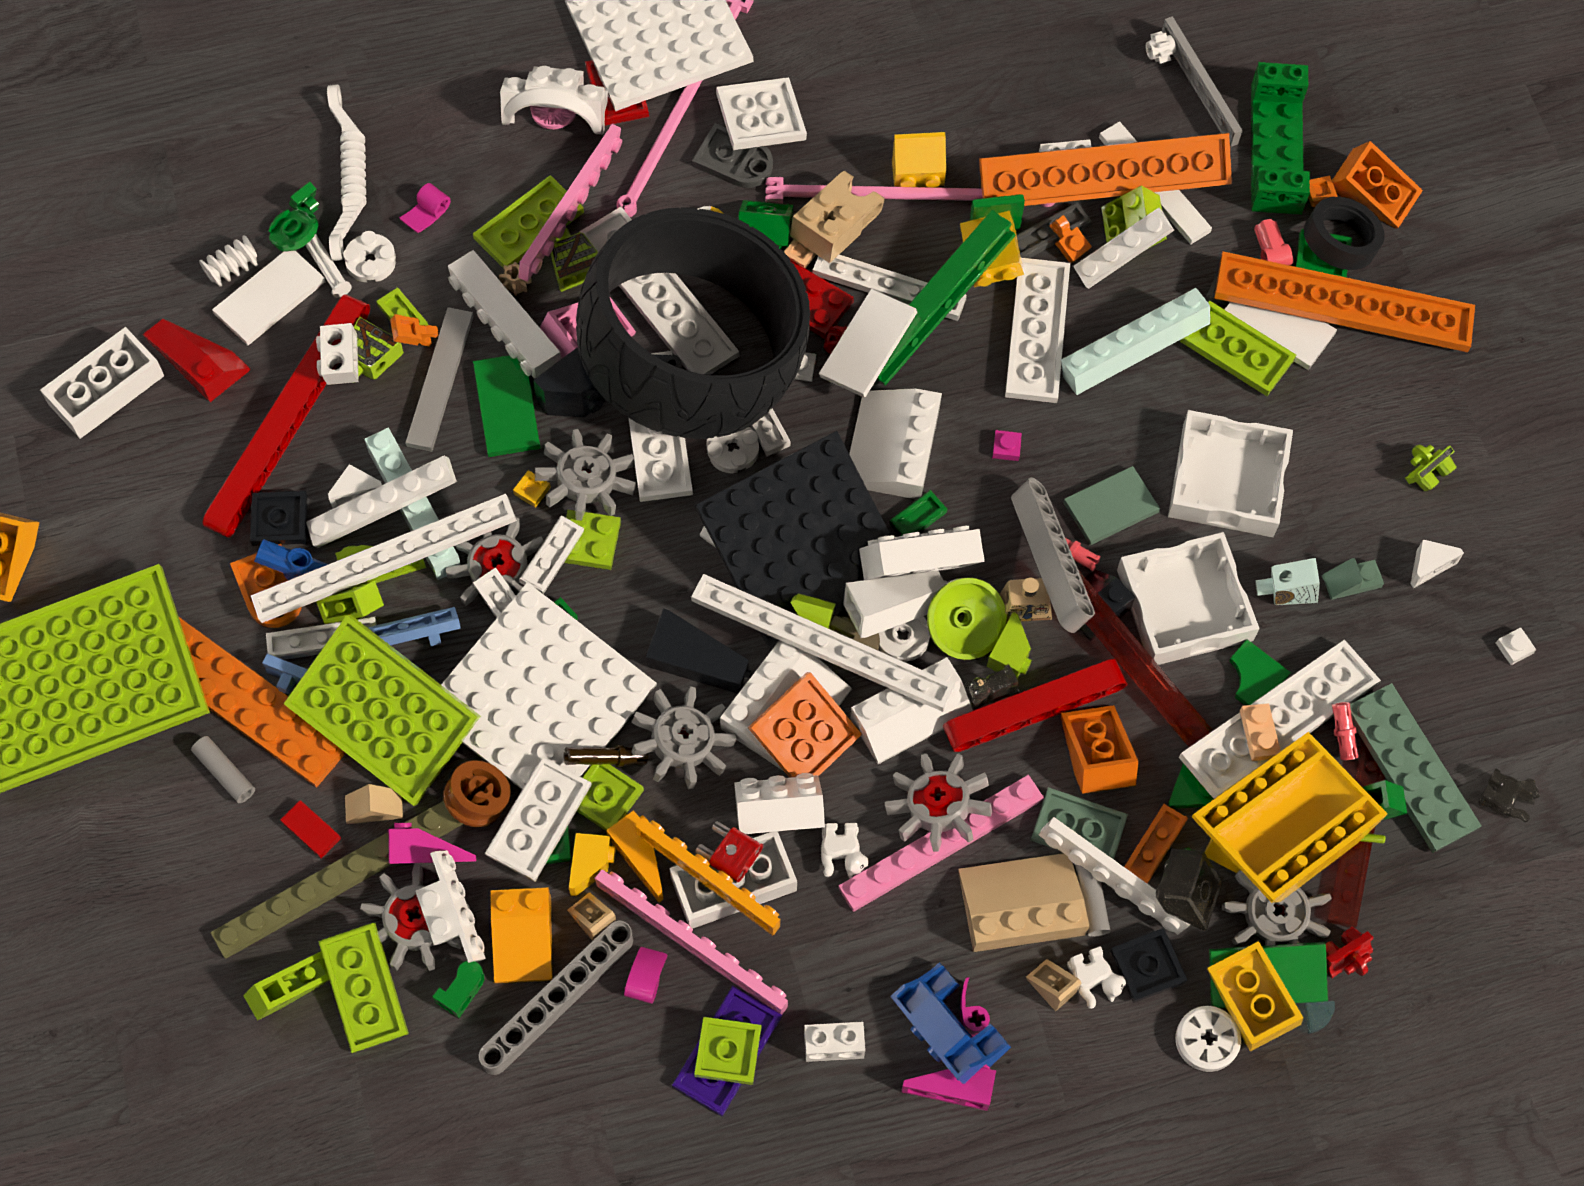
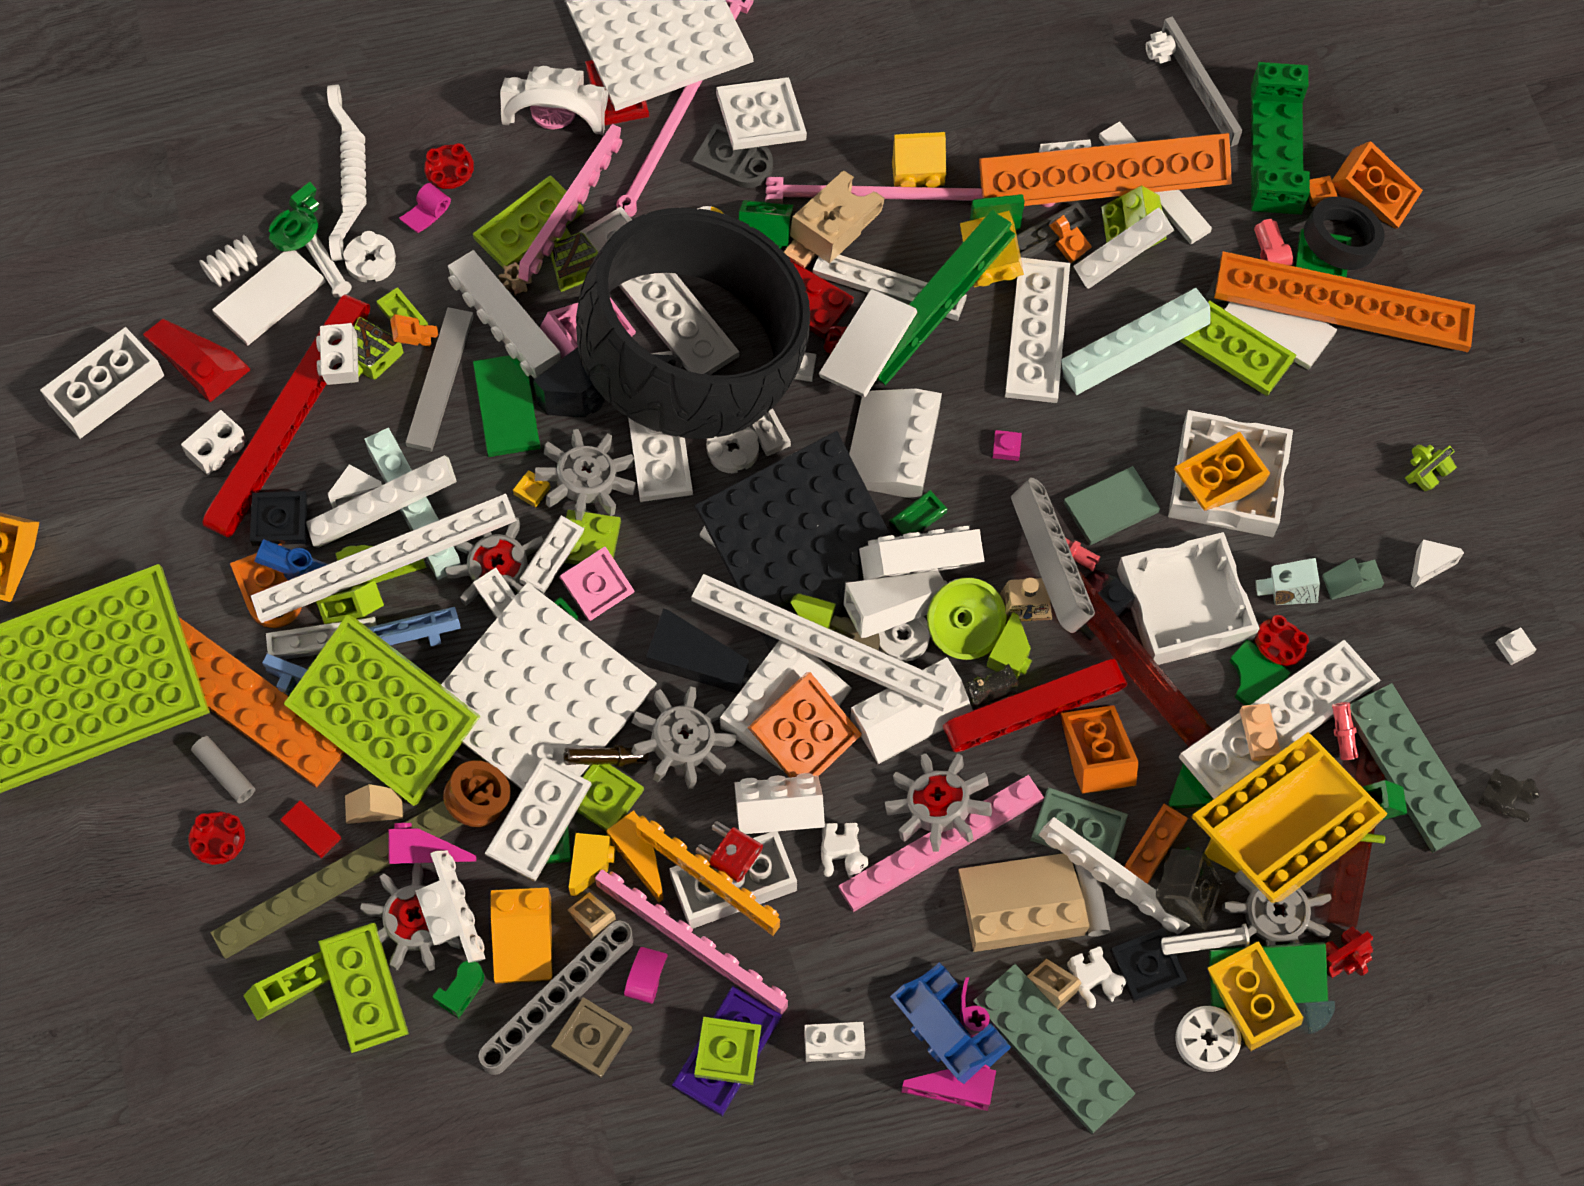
(209, 439): none -> white brick
(216, 837): none -> red dish
(449, 166): none -> red dish
(591, 1037): none -> dark tan plate
(596, 584): none -> bright pink plate
(1054, 1049): none -> sand green plate
(1205, 940): none -> white axle
(1223, 472): none -> light orange slope
(1281, 641): none -> red dish

